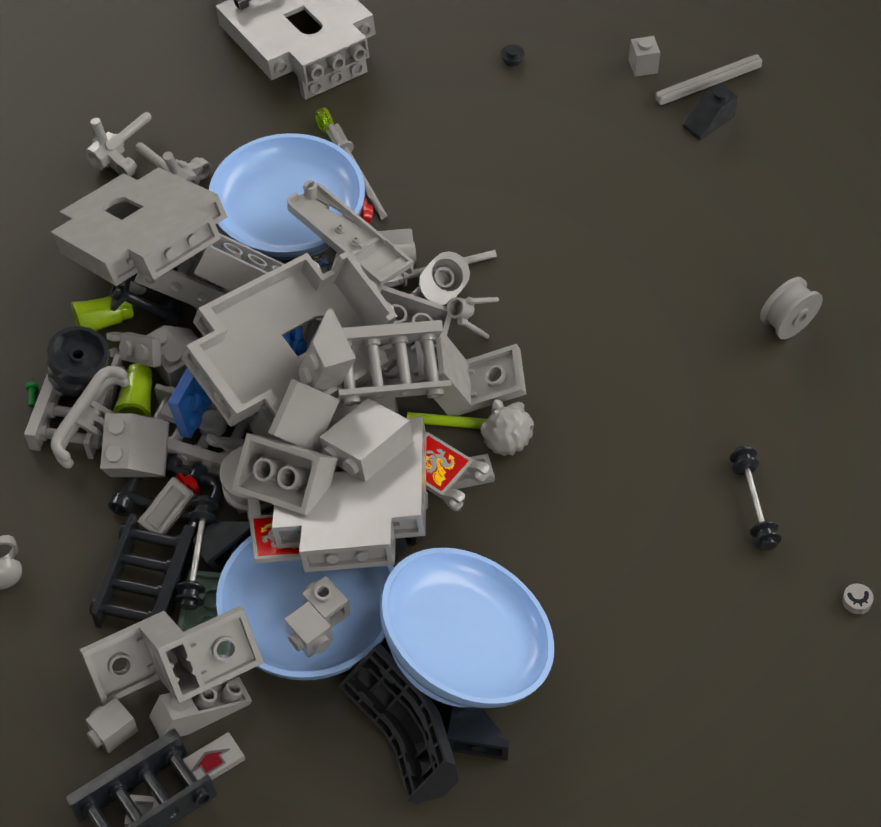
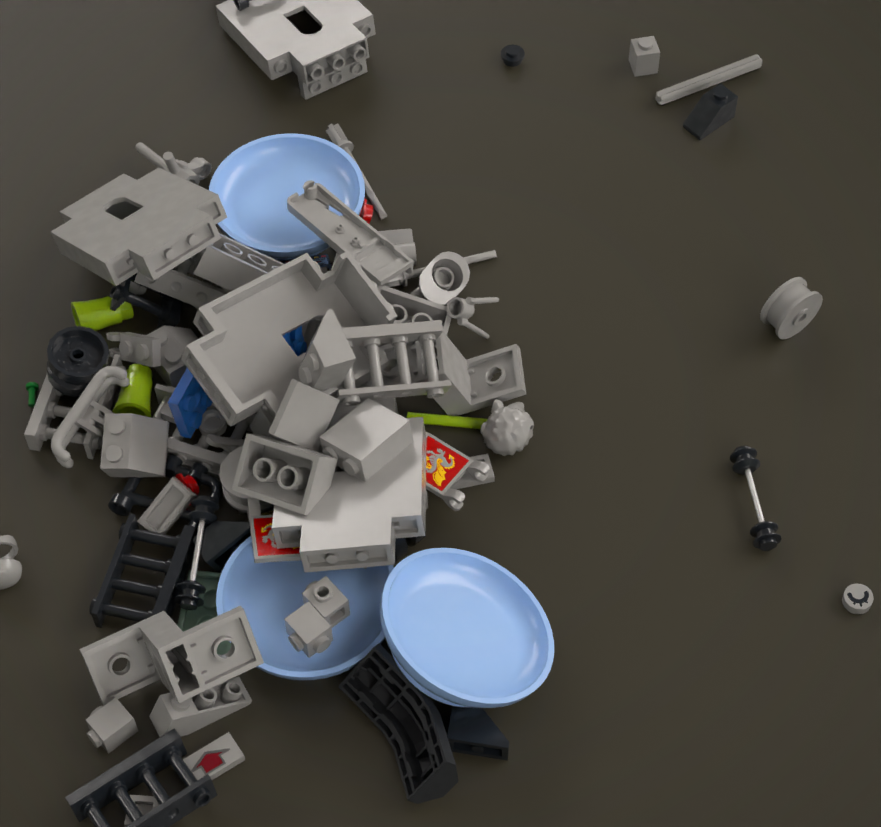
(108, 147): light grey piece -> none
(323, 119): clear neon green tile -> none

